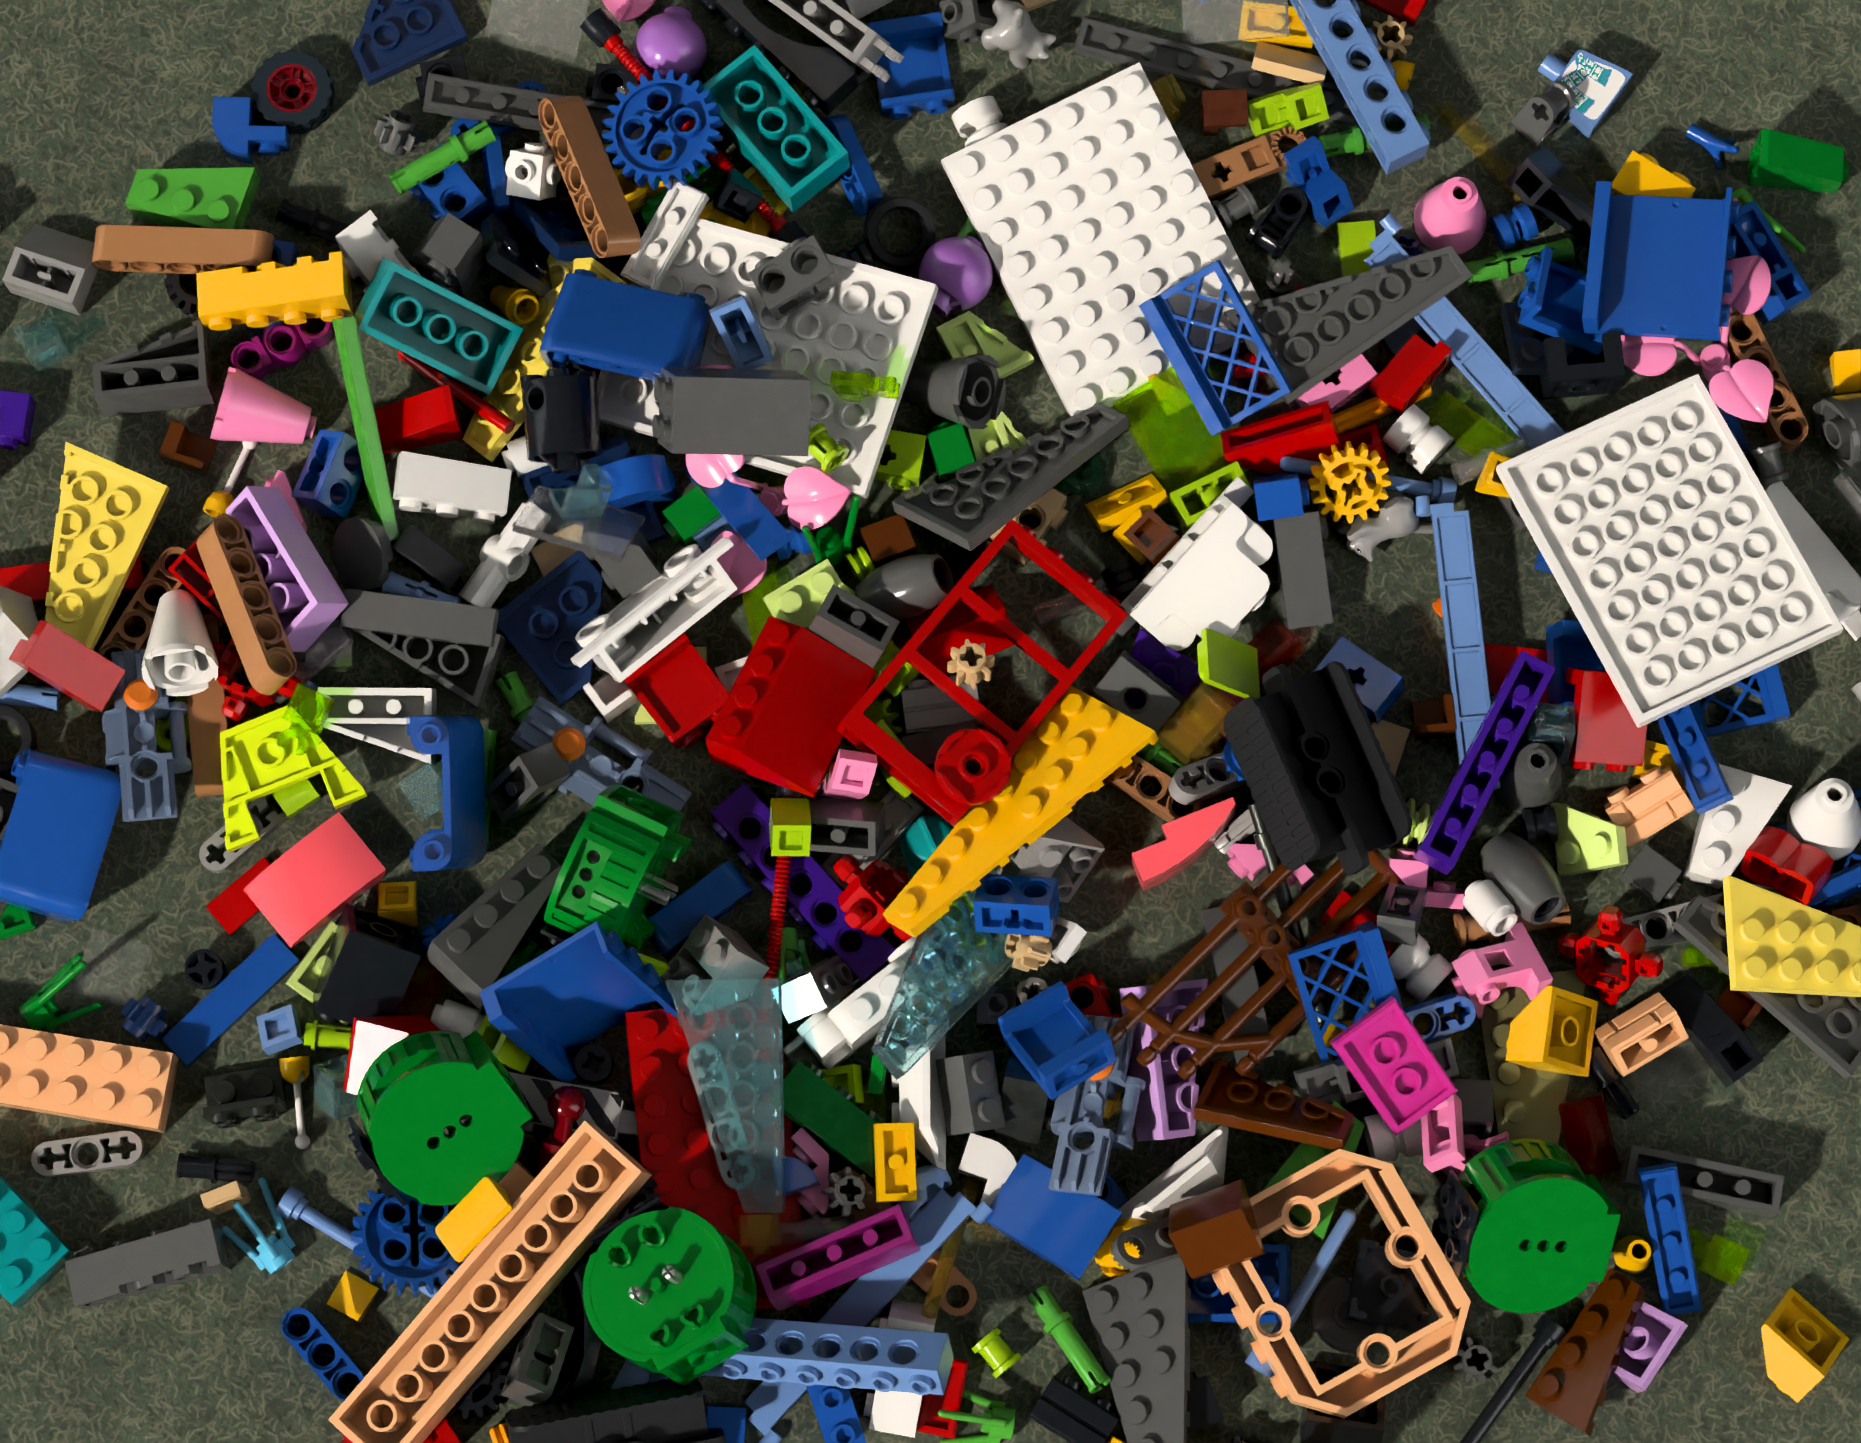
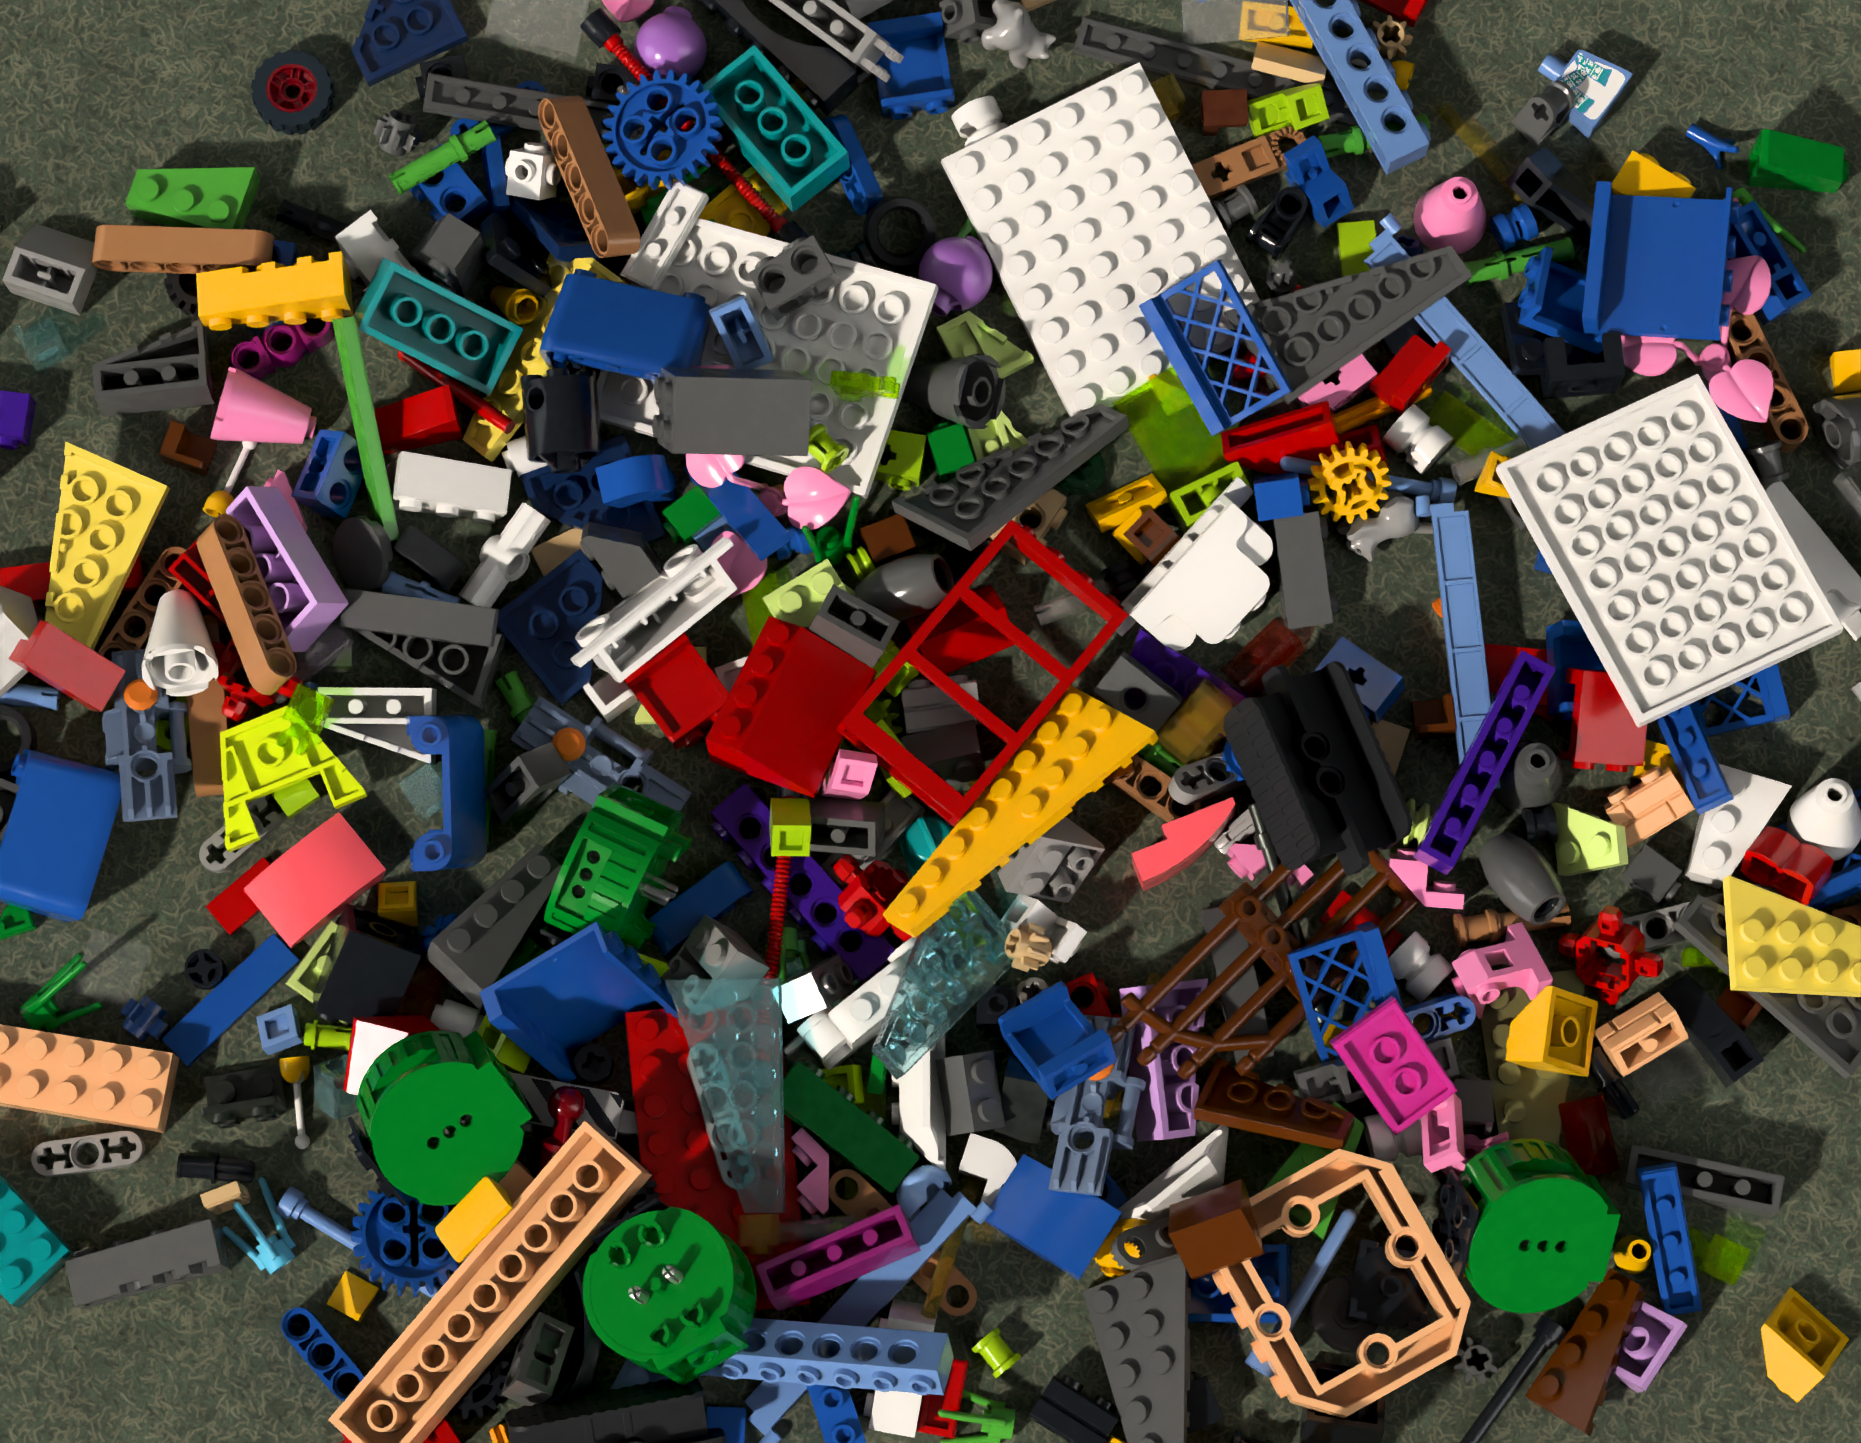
(237, 134): blue brick -> none
(586, 498): clear light blue panel -> none
(601, 536): clear piece -> none
(736, 196): black slope -> none
(798, 1176): blue tile -> none
(839, 1199): dark grey gear -> none
(895, 1162): yellow plate -> none
(970, 674): tan gear -> none
(982, 749): red plate -> none
(1016, 905): blue brick -> none
(1059, 1325): bright green pin -> none
(1228, 664): lime piece -> none
(1401, 913): dark grey slope -> none
(1489, 907): white brick -> none
(1554, 725): clear light blue panel -> none

